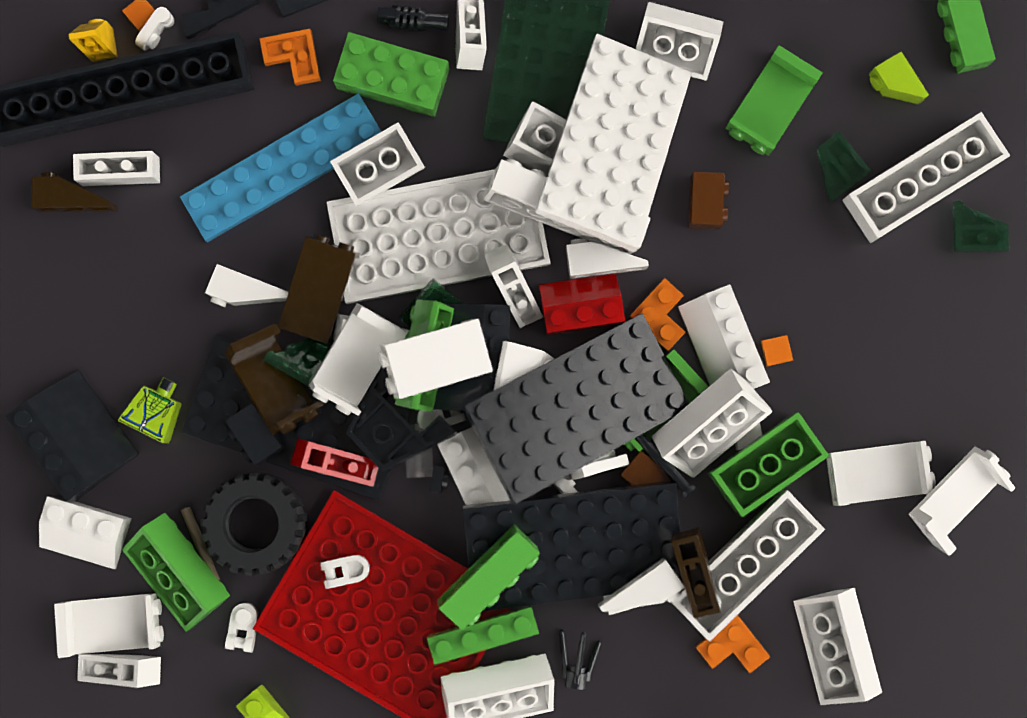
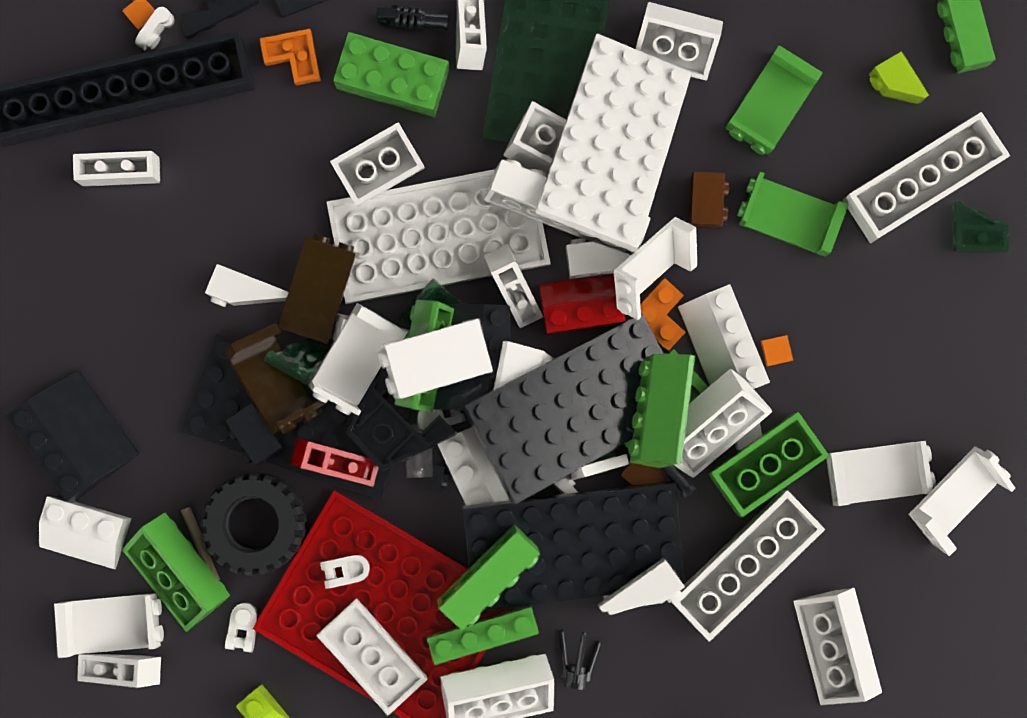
(56, 194): dark brown slope -> none
(95, 40): yellow slope -> none
(153, 411): torso -> none
(278, 168): dark azure plate -> none
(372, 656): none -> white tile
(661, 410): none -> bright green slope
(670, 245): none -> white panel
(695, 572): dark brown slope -> none
(734, 639): orange plate -> none
(791, 215): none -> bright green panel
(840, 166): clear green wing -> none

